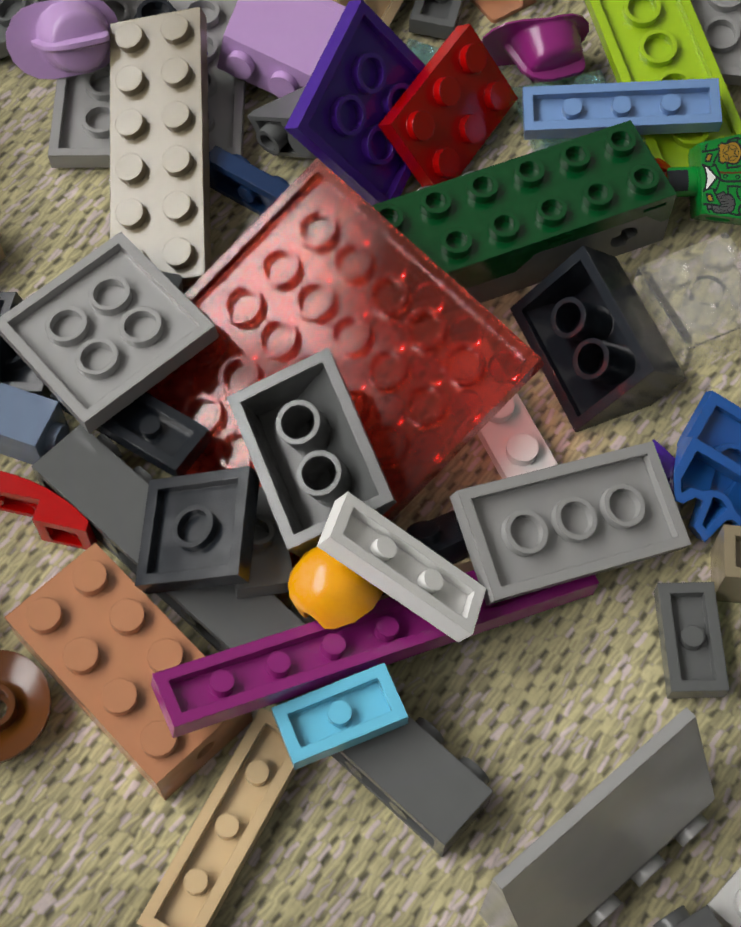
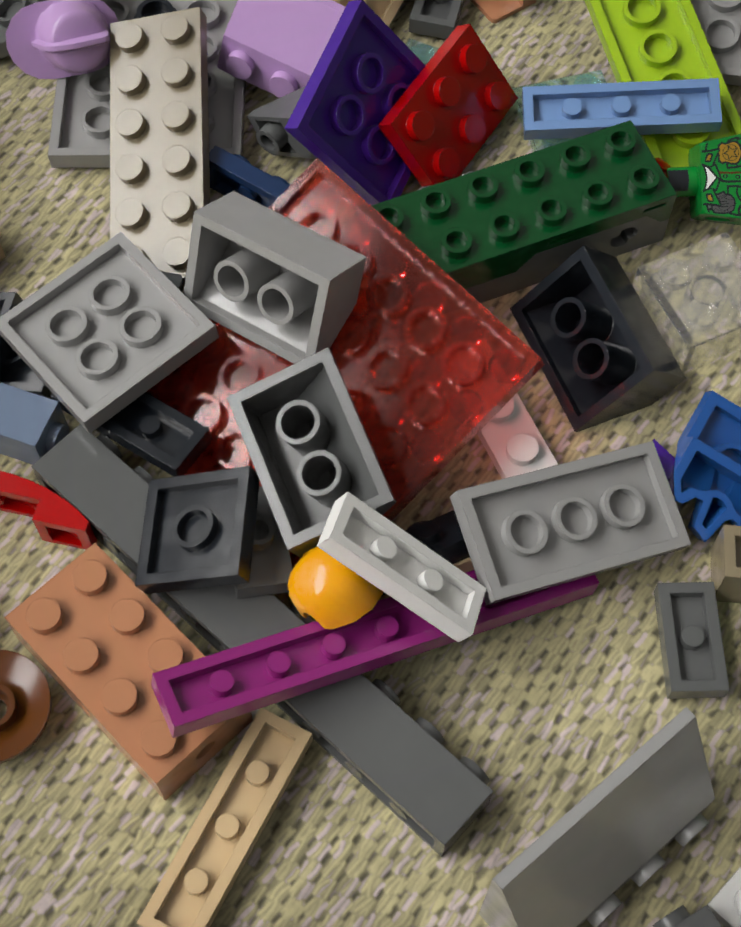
(270, 277): none -> light grey slope
(339, 715): medium azure plate -> none
(540, 47): magenta piece -> none

